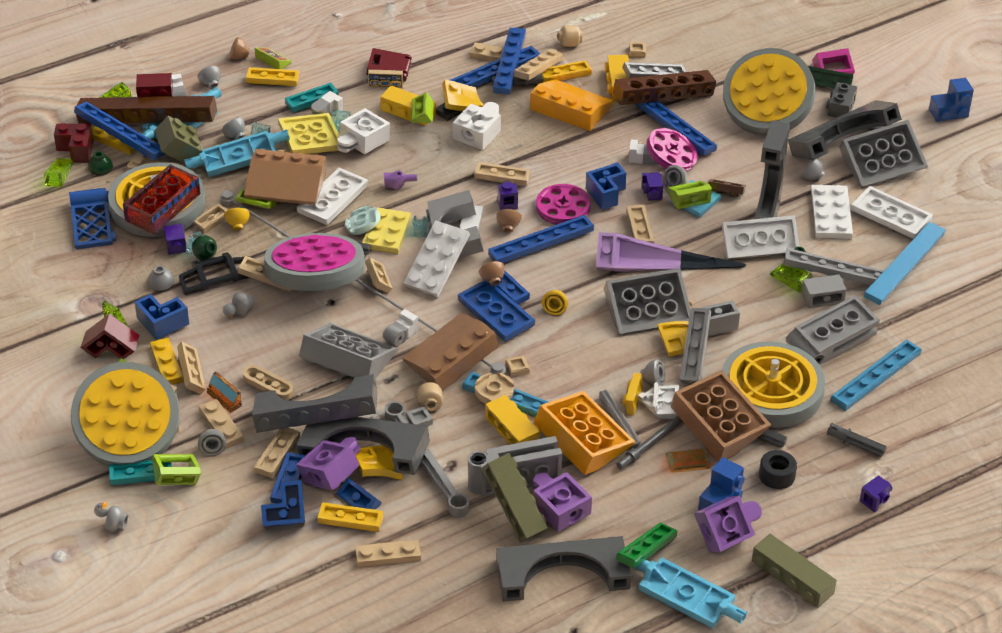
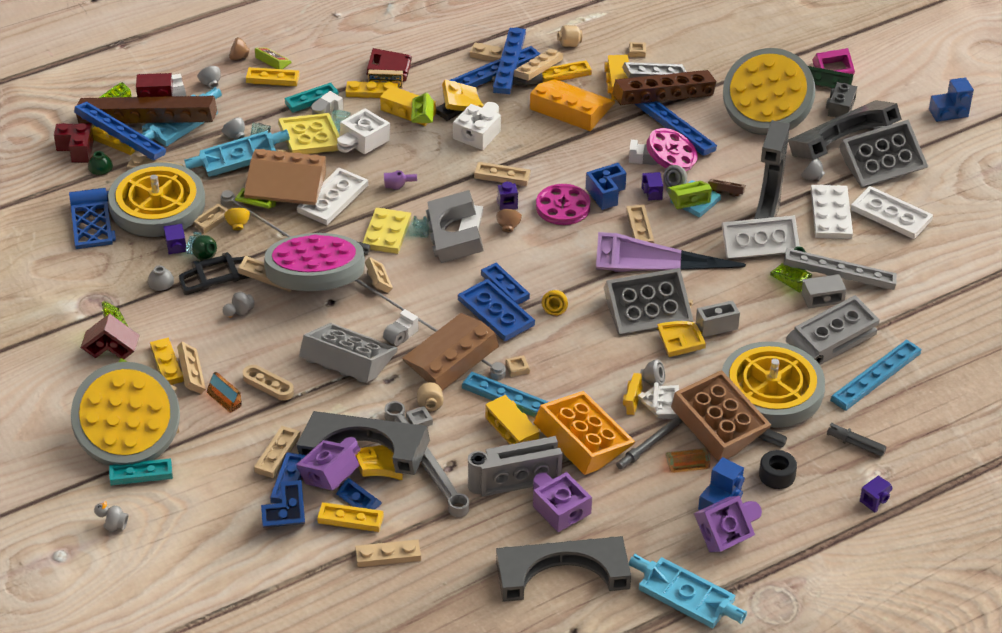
(58, 172): clear neon green slope -> none
(161, 199): clear red brick -> none
(161, 318): blue brick -> none
(175, 475): lime tile -> none
(178, 139): olive brick -> none
(212, 442): light grey brick -> none
(219, 419): tan plate -> none
(275, 413): dark grey arch -> none
(362, 220): light aqua tile -> none
(367, 89): none -> yellow plate
(436, 258): white plate -> none
(492, 272): medium nougat brick -> none
(492, 386): tan tile -> none
(514, 497): olive brick -> none
(541, 239): blue plate -> none
(617, 415): light grey axle -> none
(646, 545): green tile -> none
(695, 345): light grey plate -> none
(794, 570): olive brick -> none
(904, 263): dark azure tile -> none

